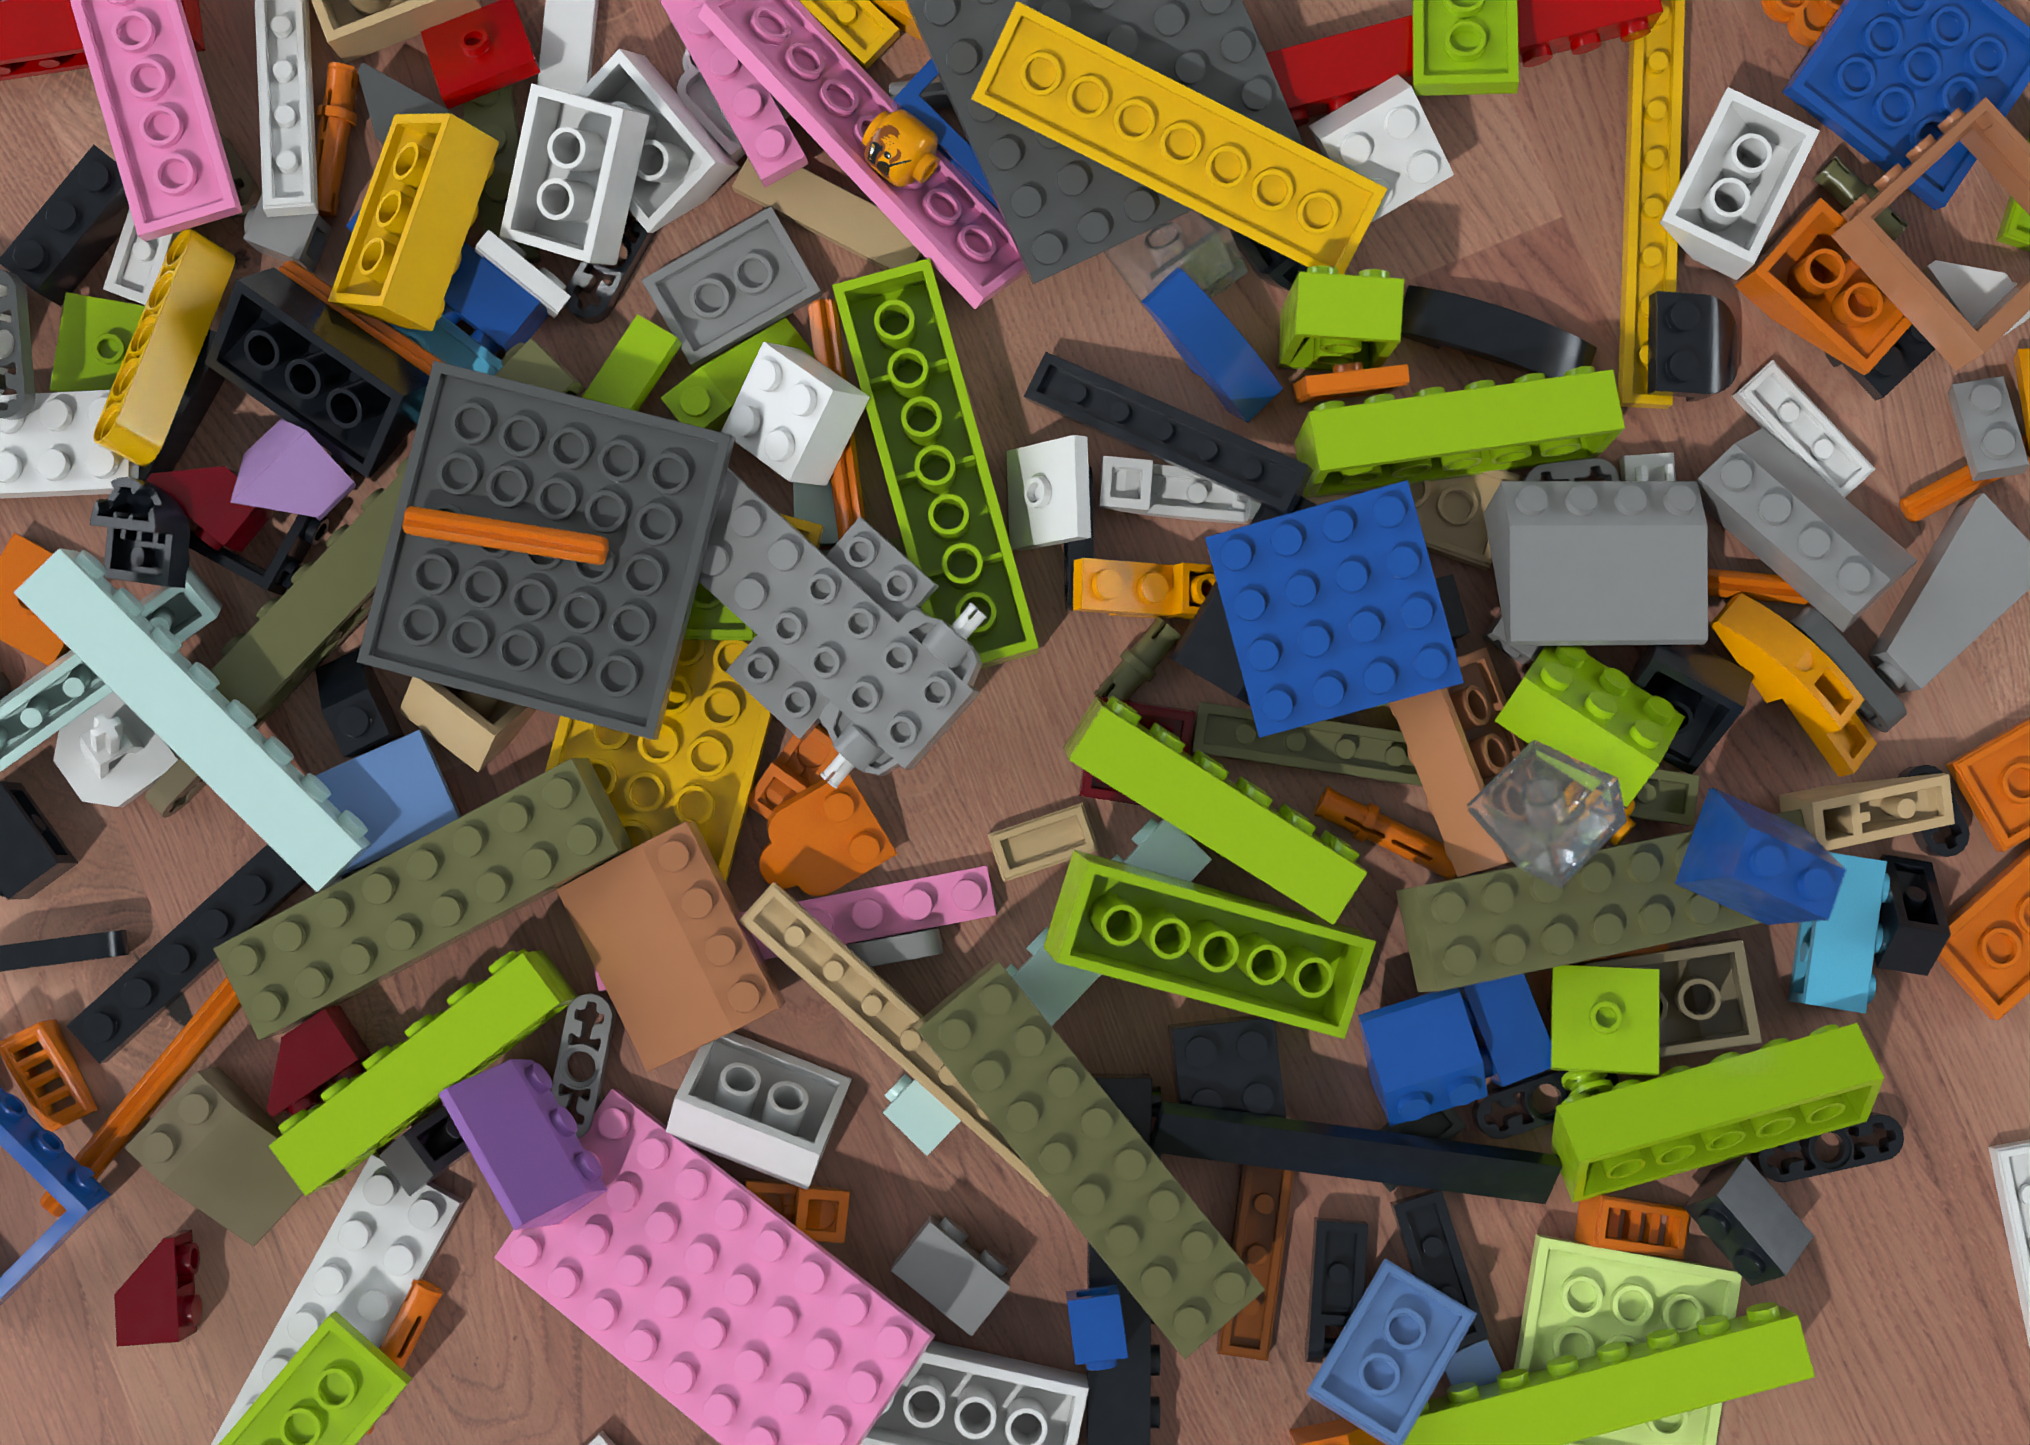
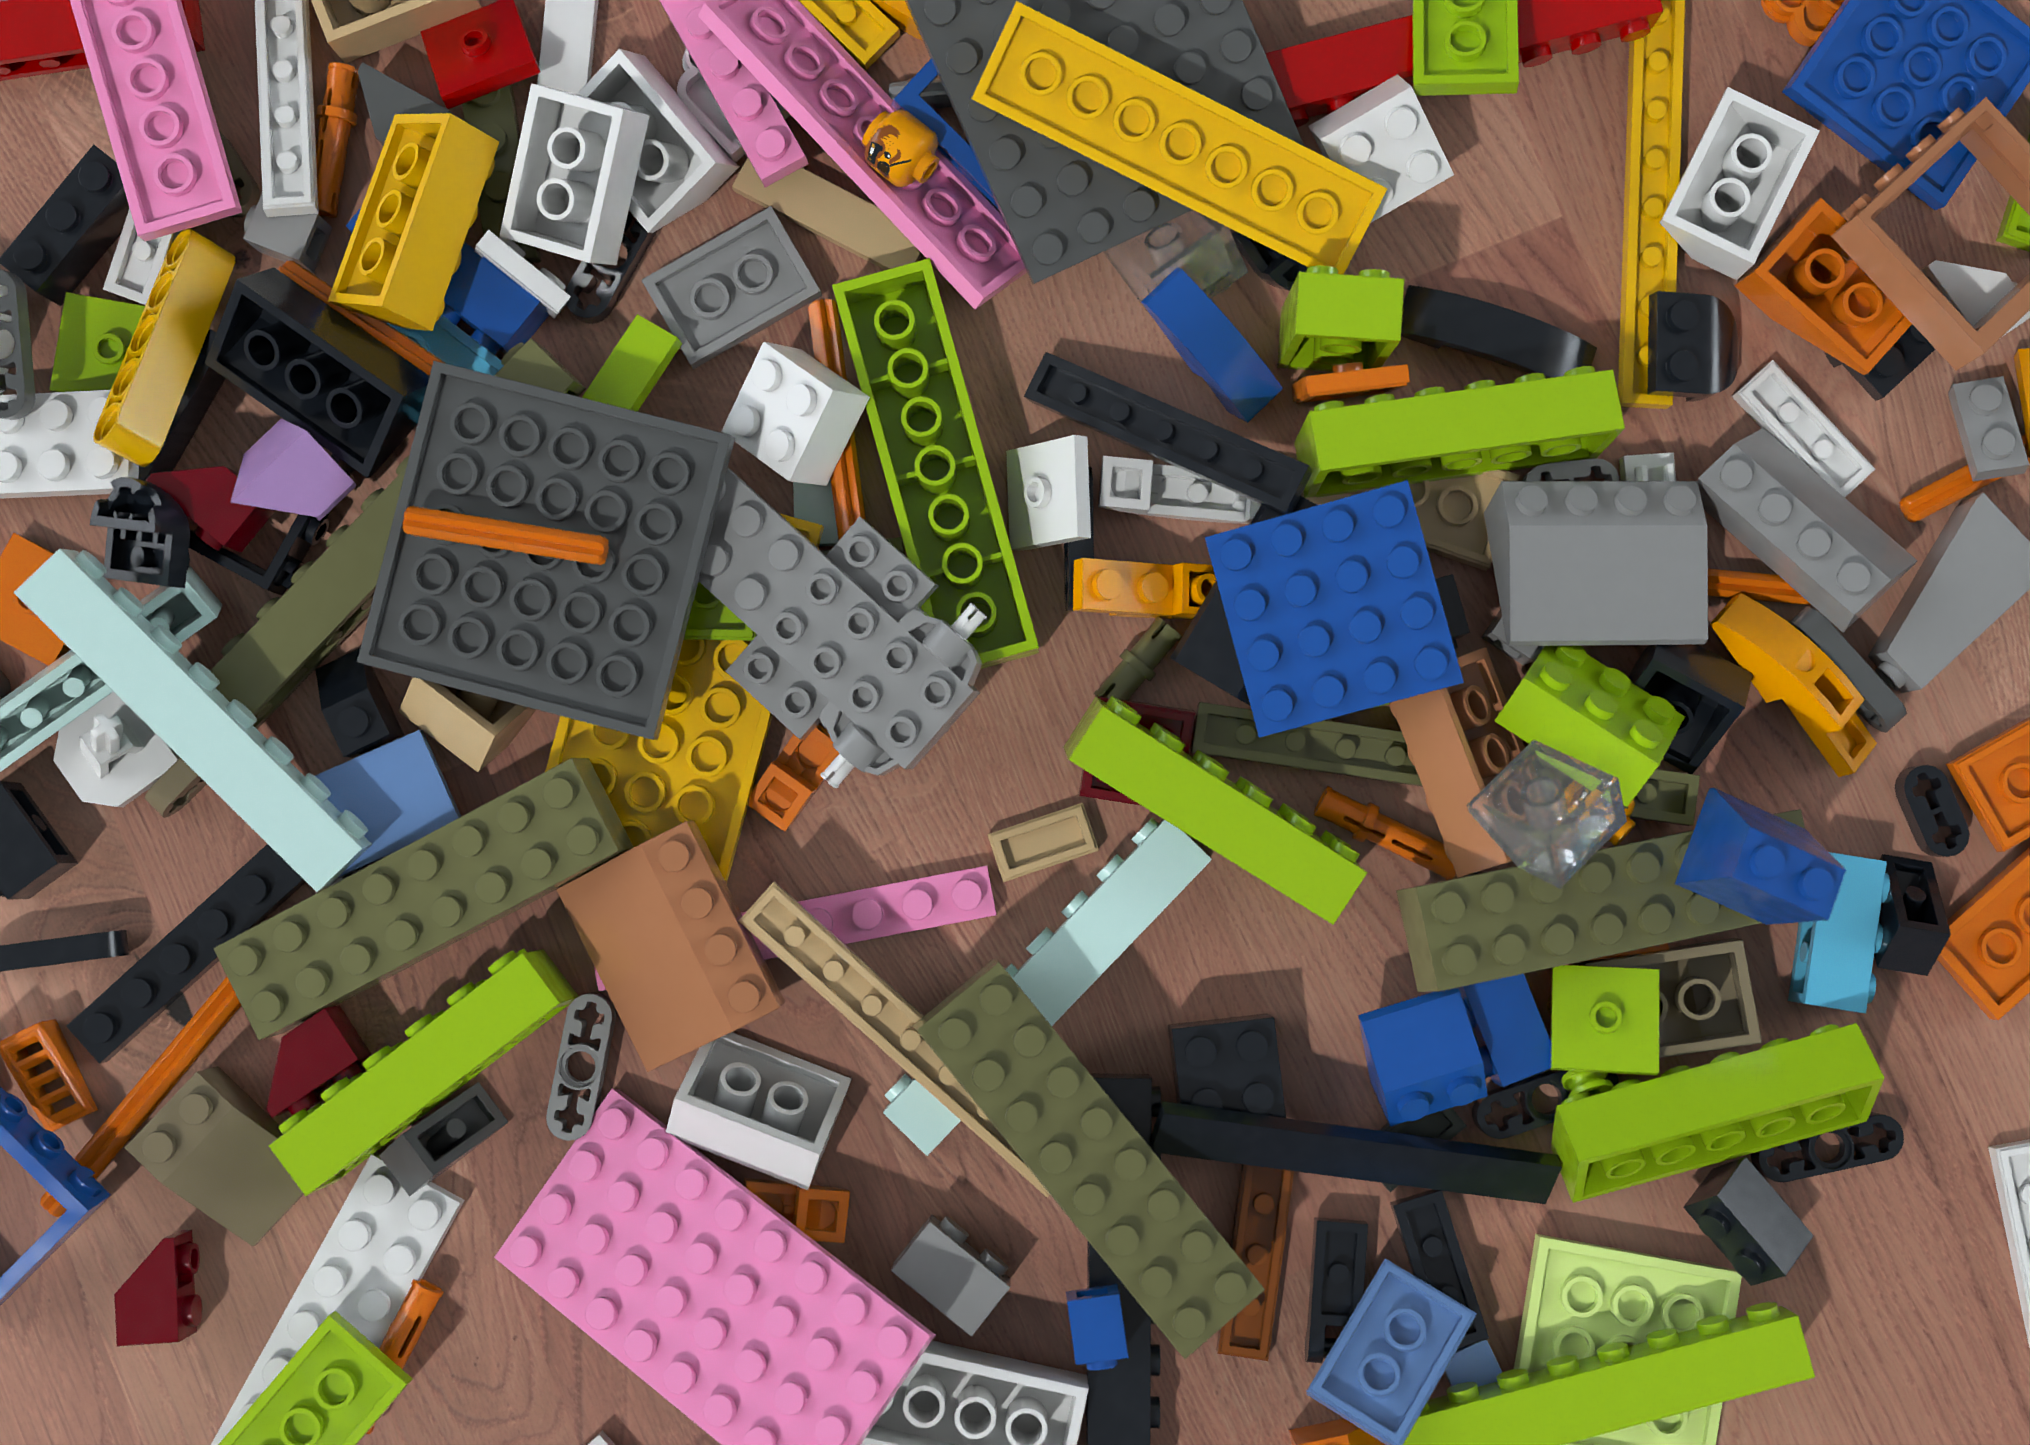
(524, 1143): medium lavender slope -> none
(711, 391): lime slope -> none
(823, 839): orange plate -> none
(899, 947): light grey beam -> none
(1208, 944): lime brick -> none
(1600, 1218): orange slope -> none
(1847, 188): olive pin -> none
(1873, 809): tan slope -> none

